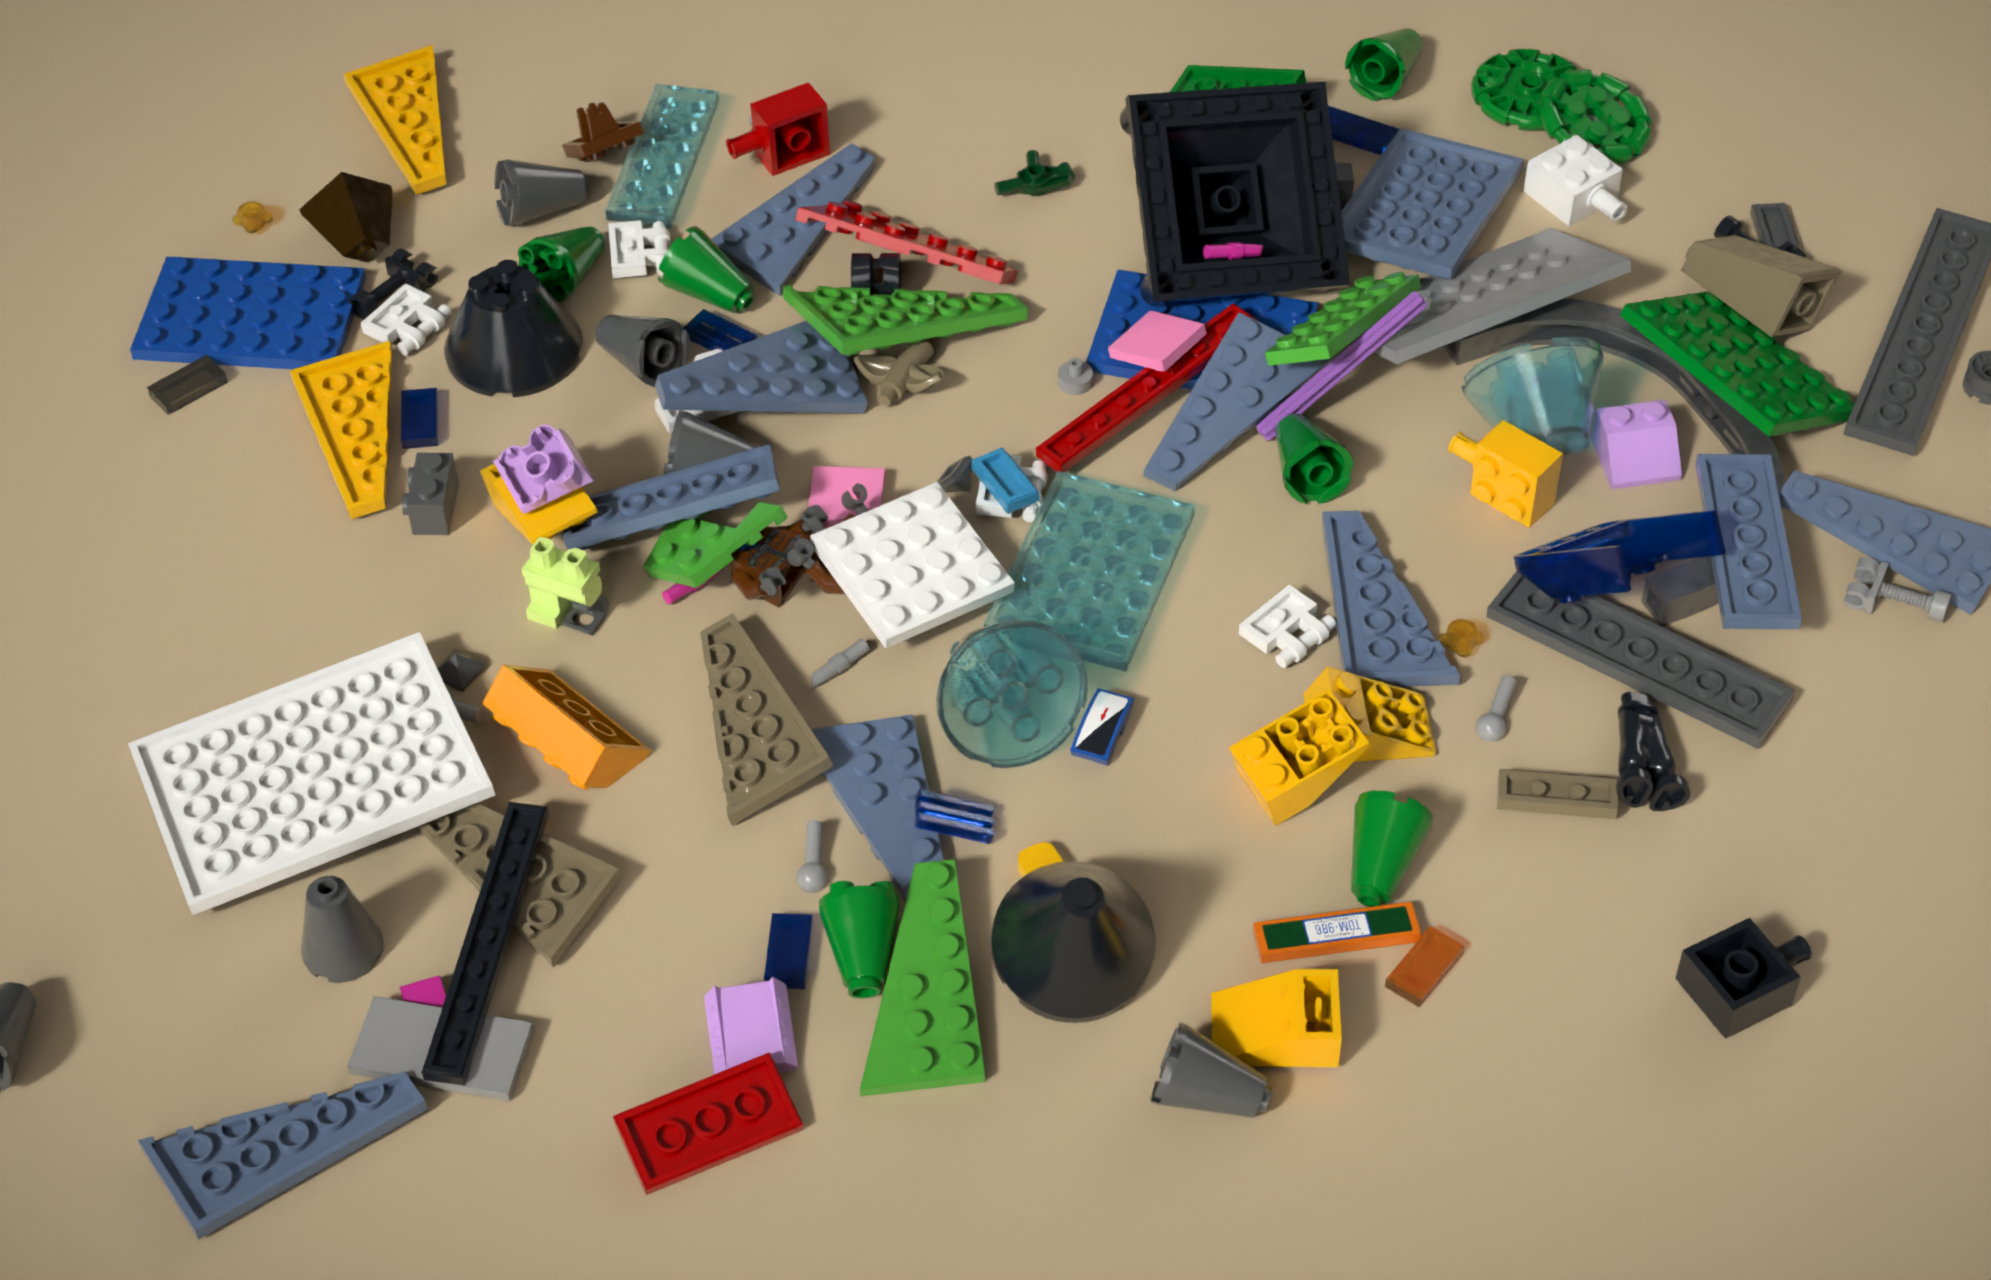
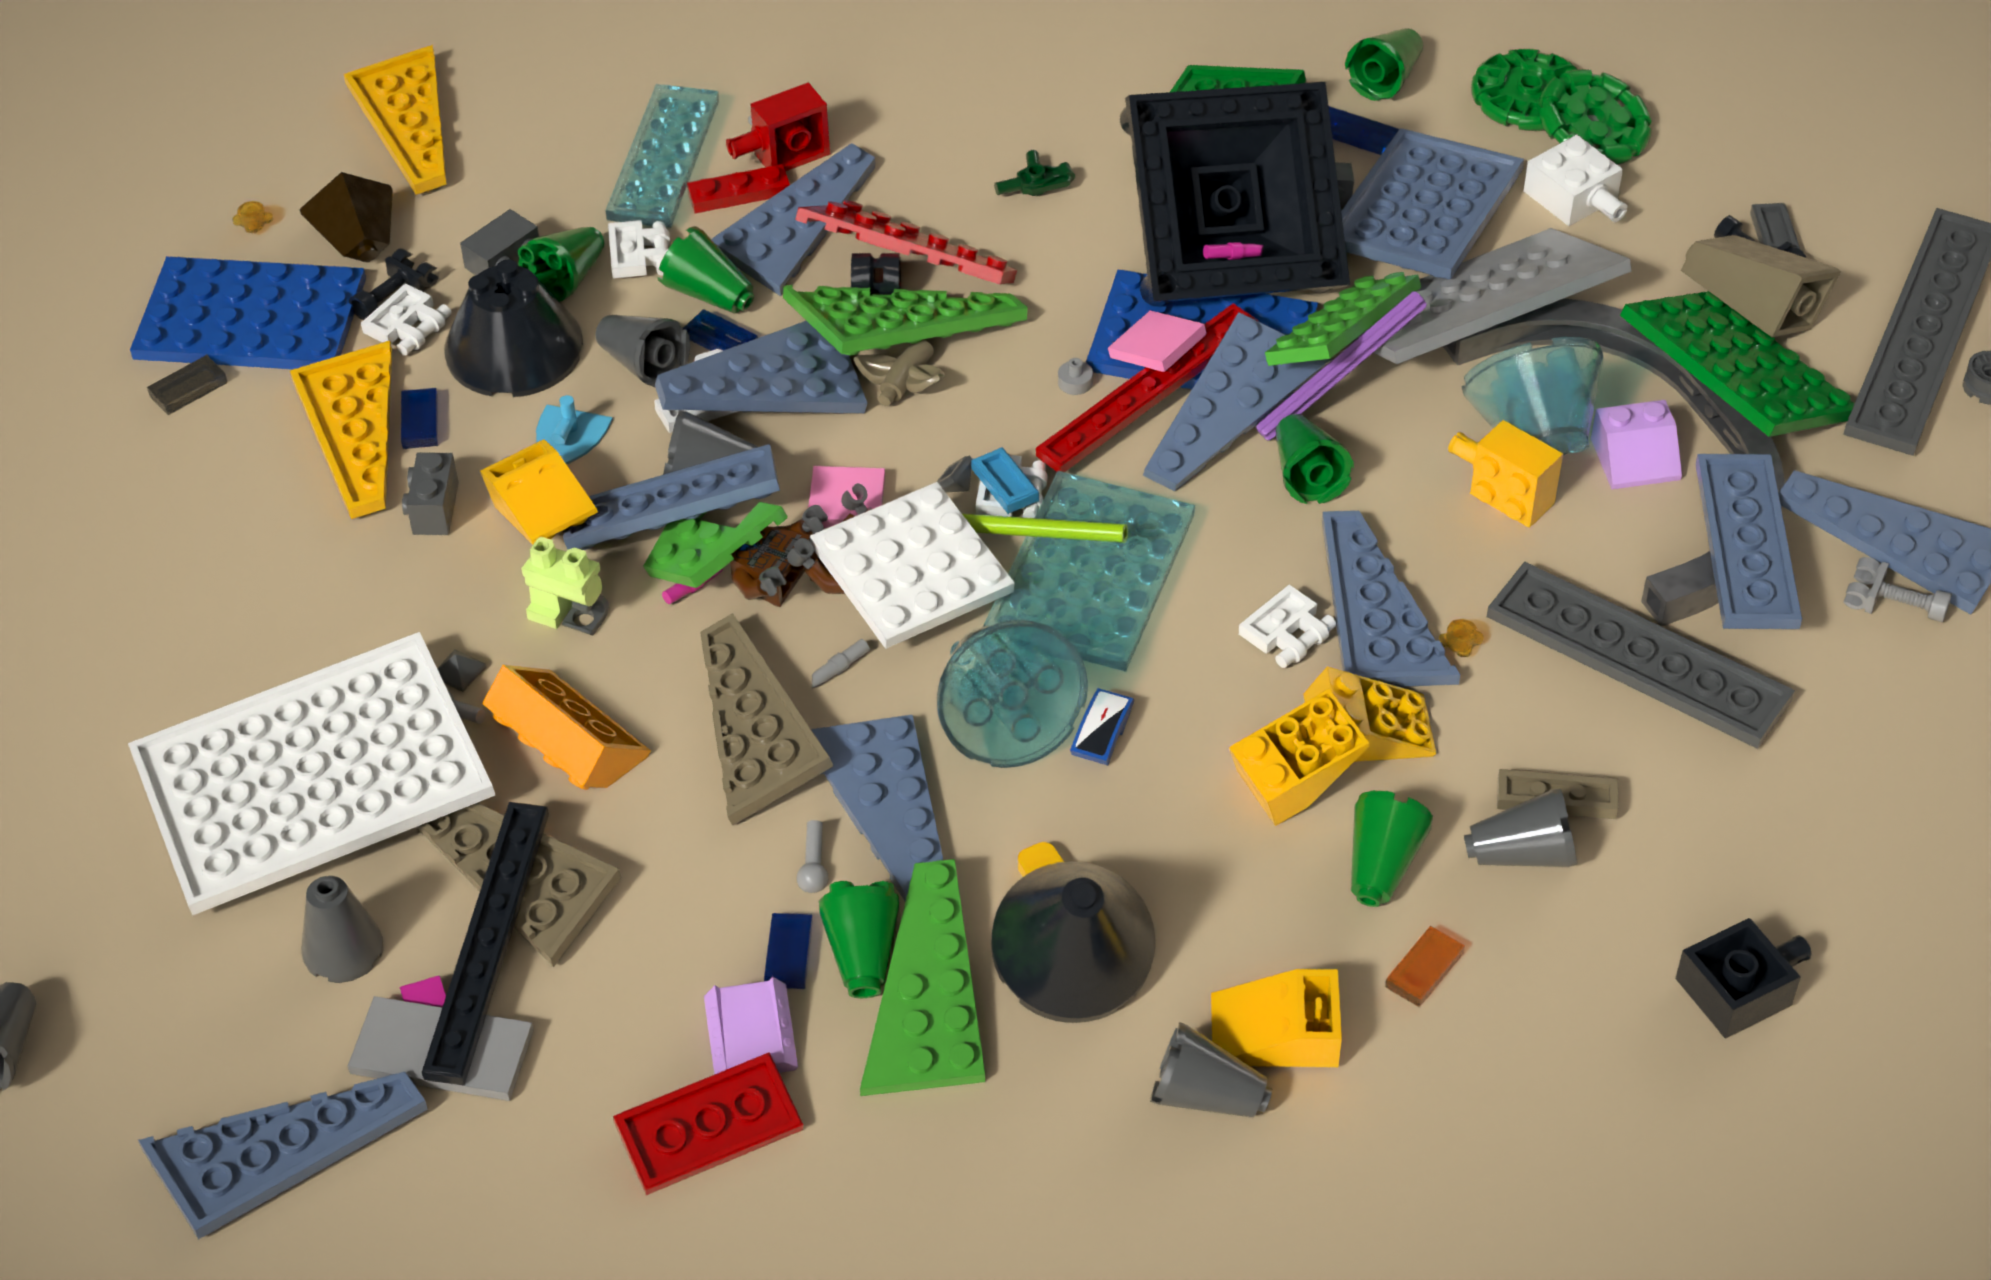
(497, 242): none -> dark grey brick
(536, 190): dark grey cone -> none
(542, 468): lavender slope -> none
(570, 430): none -> medium azure shield
(600, 132): reddish brown plate -> none
(737, 188): none -> red plate
(953, 813): clear blue tile -> none
(1048, 528): none -> lime piece
(1336, 932): tile -> none
(1491, 725): light grey bar -> none
(1525, 835): none -> dark grey cone
(1606, 554): clear blue windscreen -> none
(1646, 759): black piece -> none

